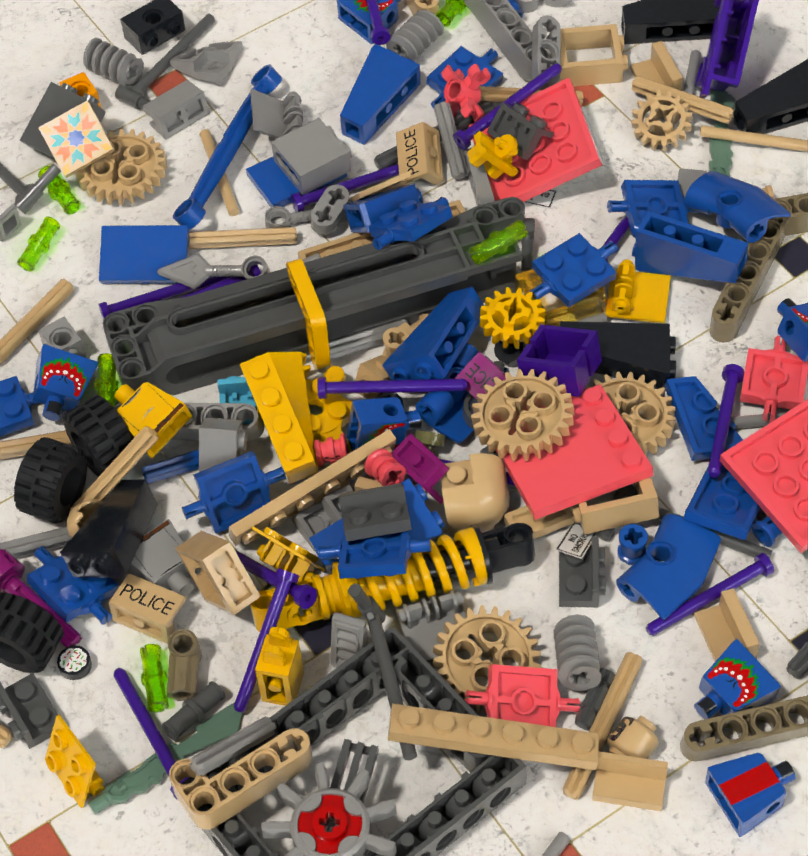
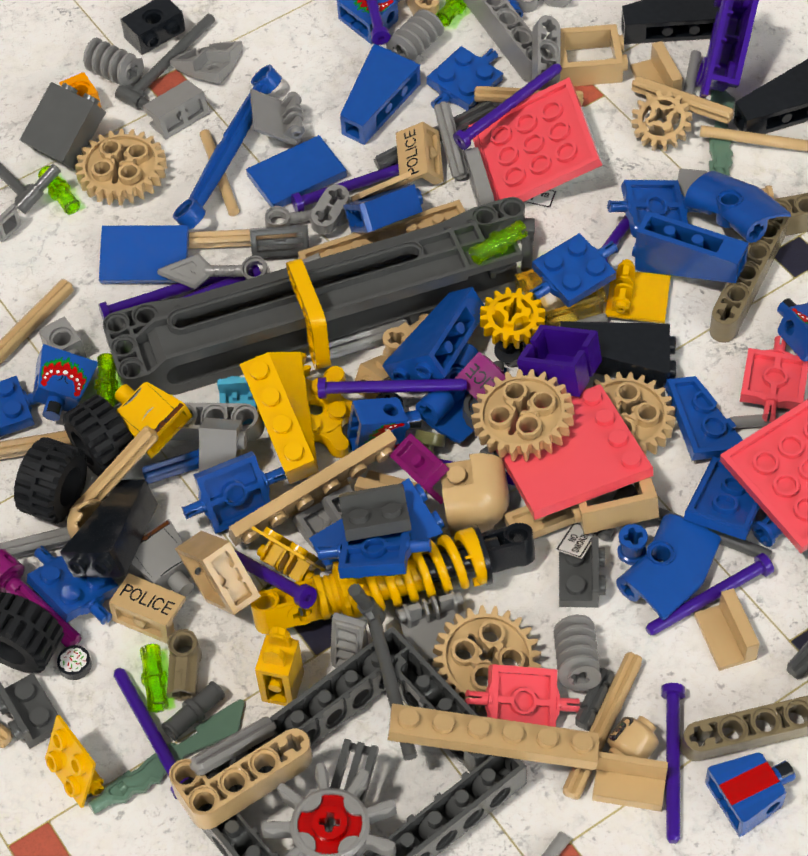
(30, 257): clear neon green pin -> none
(76, 139): tile -> none
(271, 619): dark purple bar -> none
(279, 241): none -> dark grey tile
(312, 154): light grey piece -> none
(330, 450): coral bush -> none
(384, 468): coral bush -> none
(409, 221): blue plate -> none
(465, 92): coral pin -> none
(496, 152): yellow hips -> none
(521, 125): dark grey bracket -> none
(673, 694): none -> dark purple bar
(732, 375): dark purple bar -> none
(735, 684): blue torso -> none

